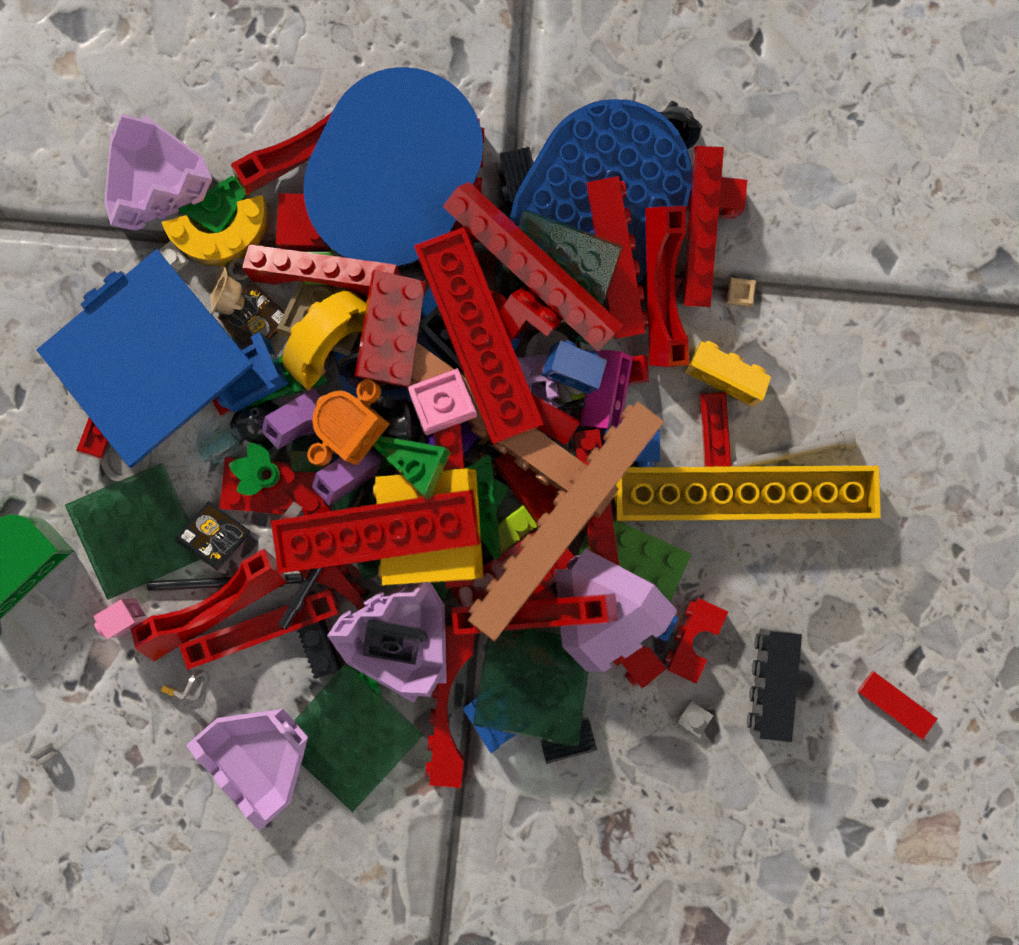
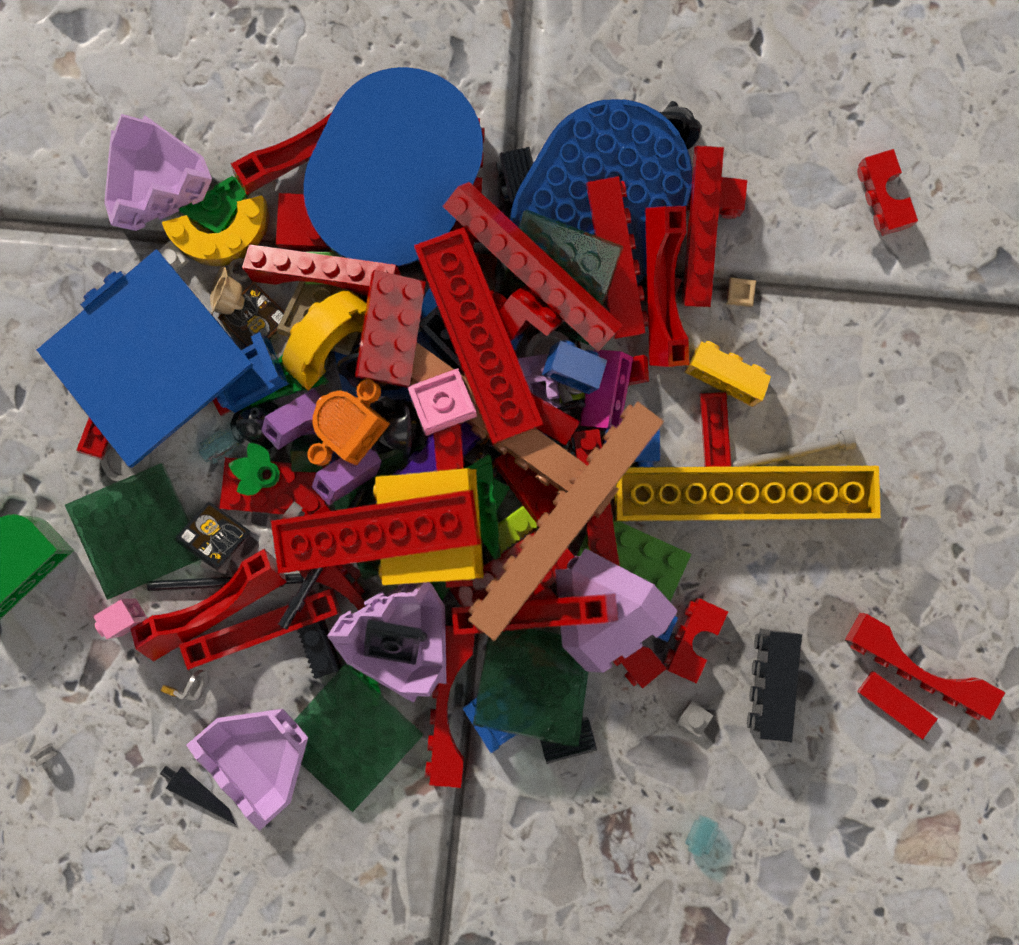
(191, 789): none -> black bar
(415, 461): green wing -> none
(702, 836): none -> clear light blue brick
(877, 639): none -> red arch
(889, 213): none -> red arch

